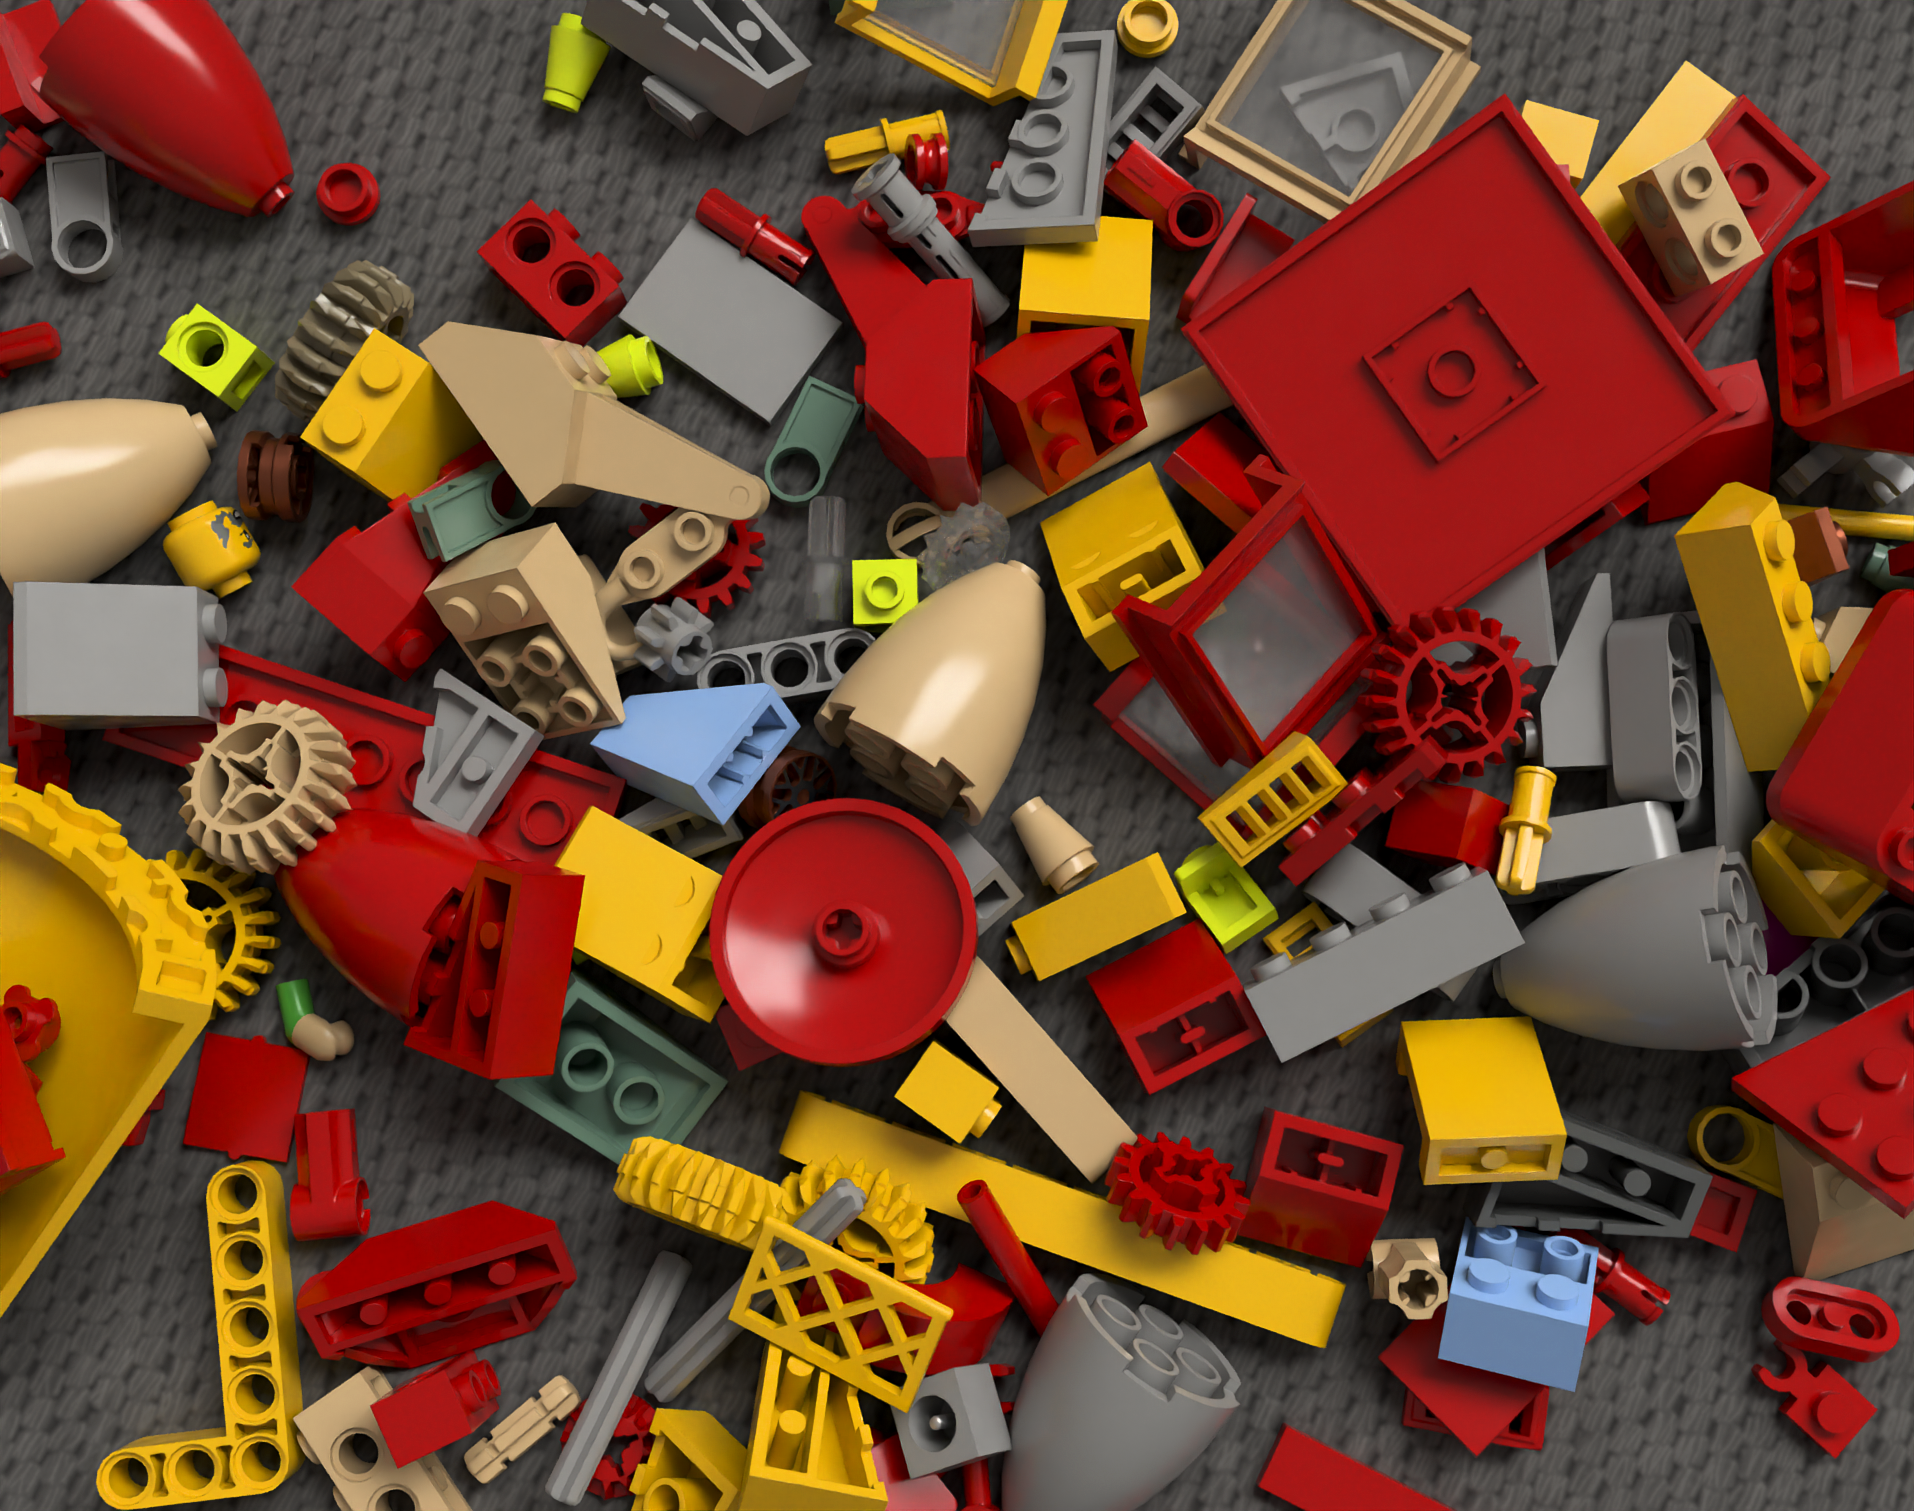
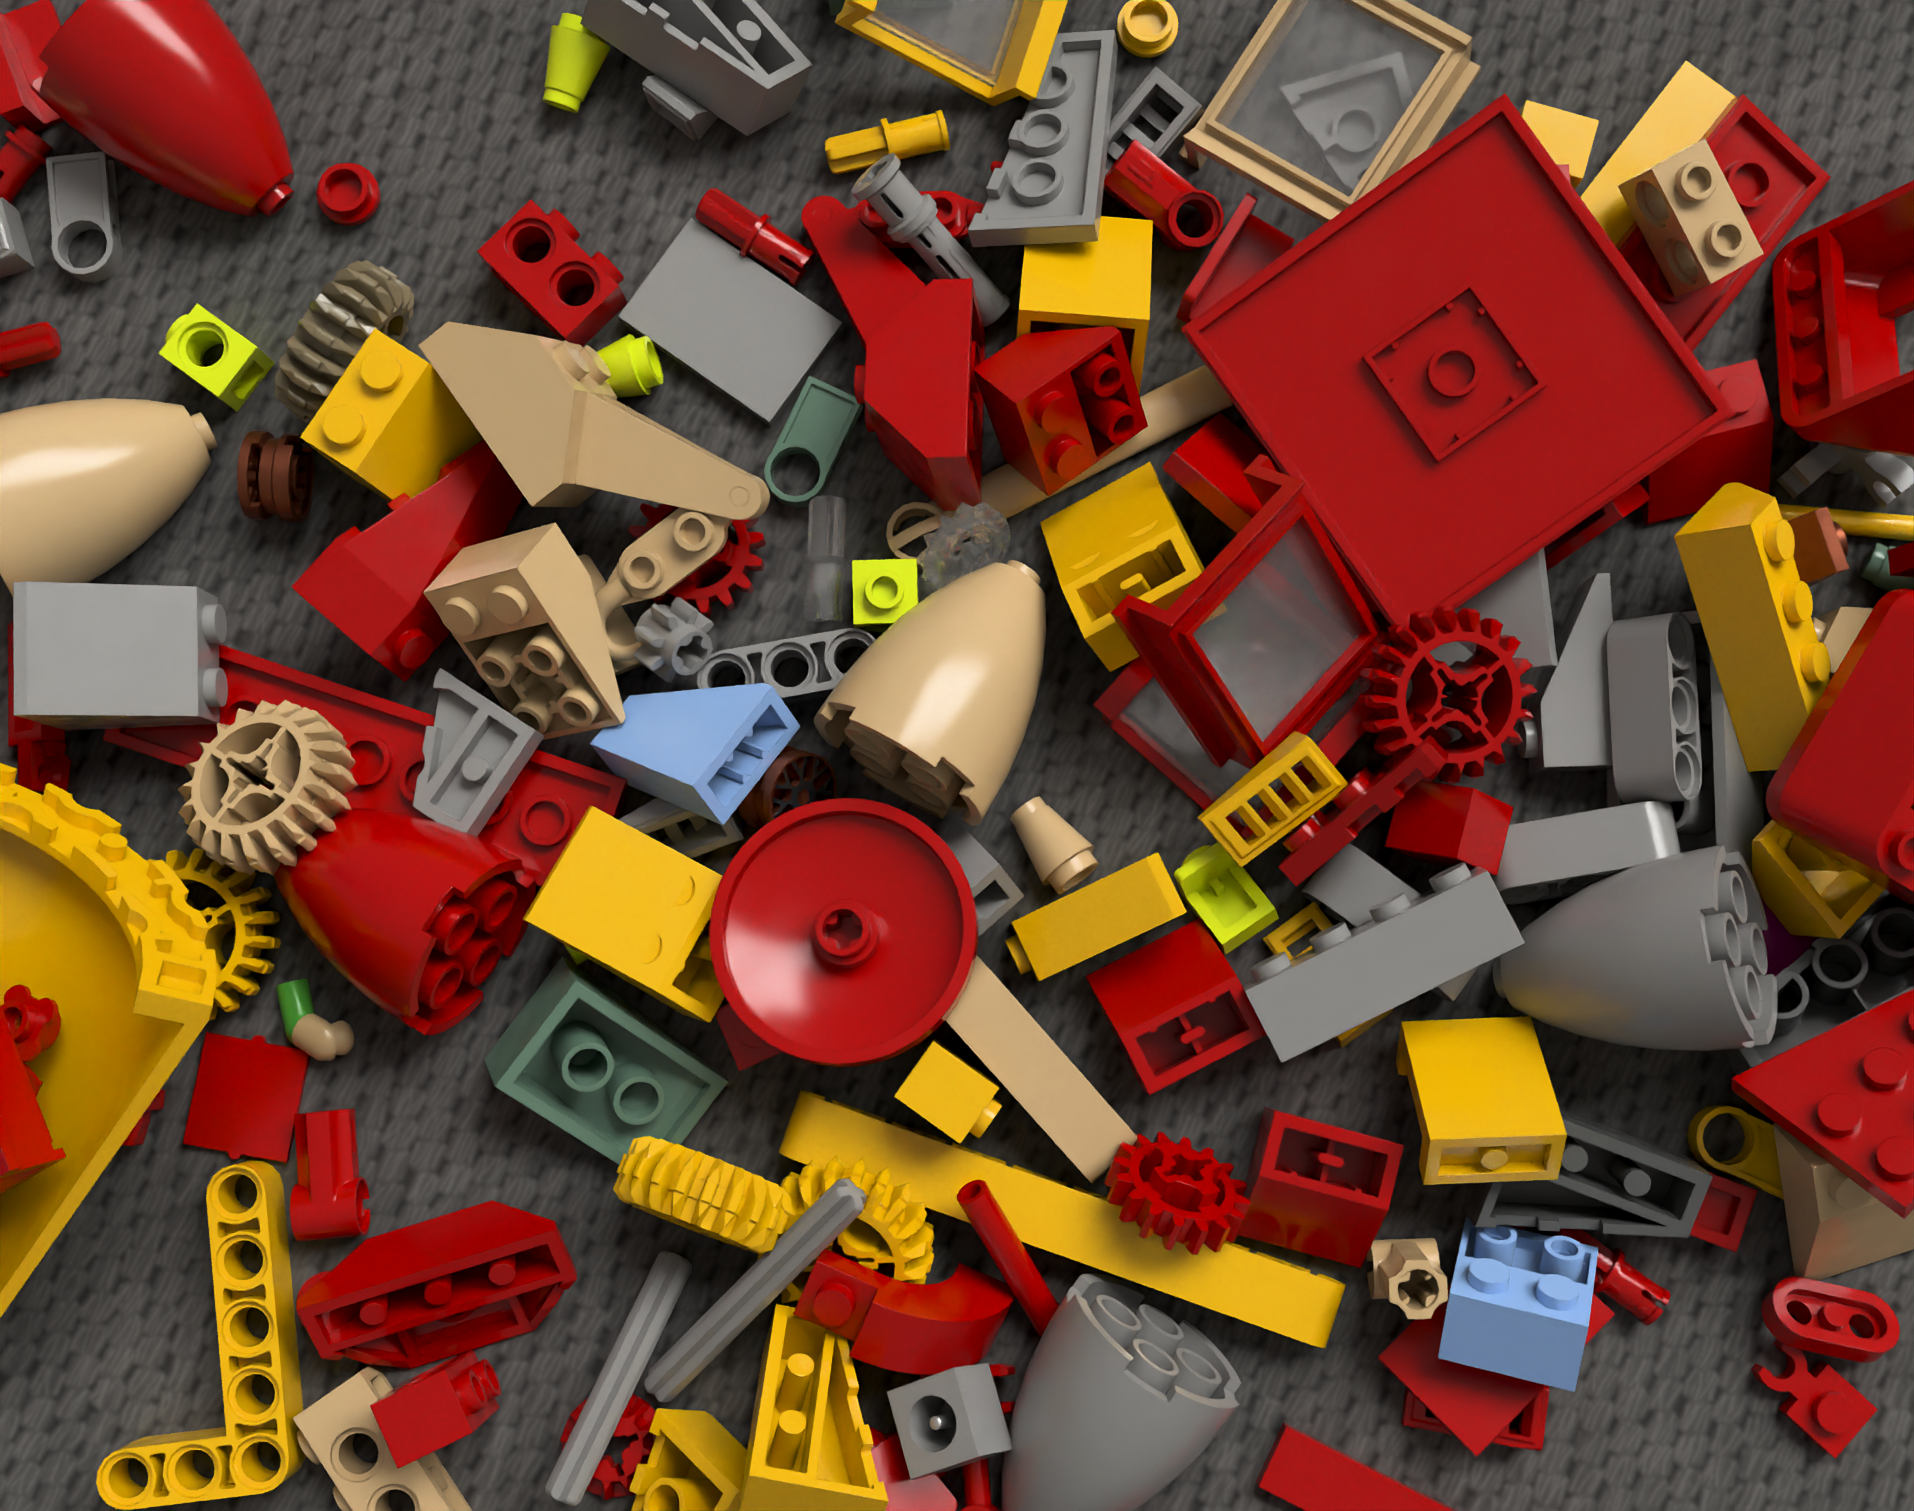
(212, 549): yellow head -> none
(462, 513): sand green piece -> none
(507, 973): red wedge -> none
(522, 1429): tan axle -> none
(793, 1335): yellow window -> none
(926, 161): red bush -> none
(1525, 830): yellow axle -> none

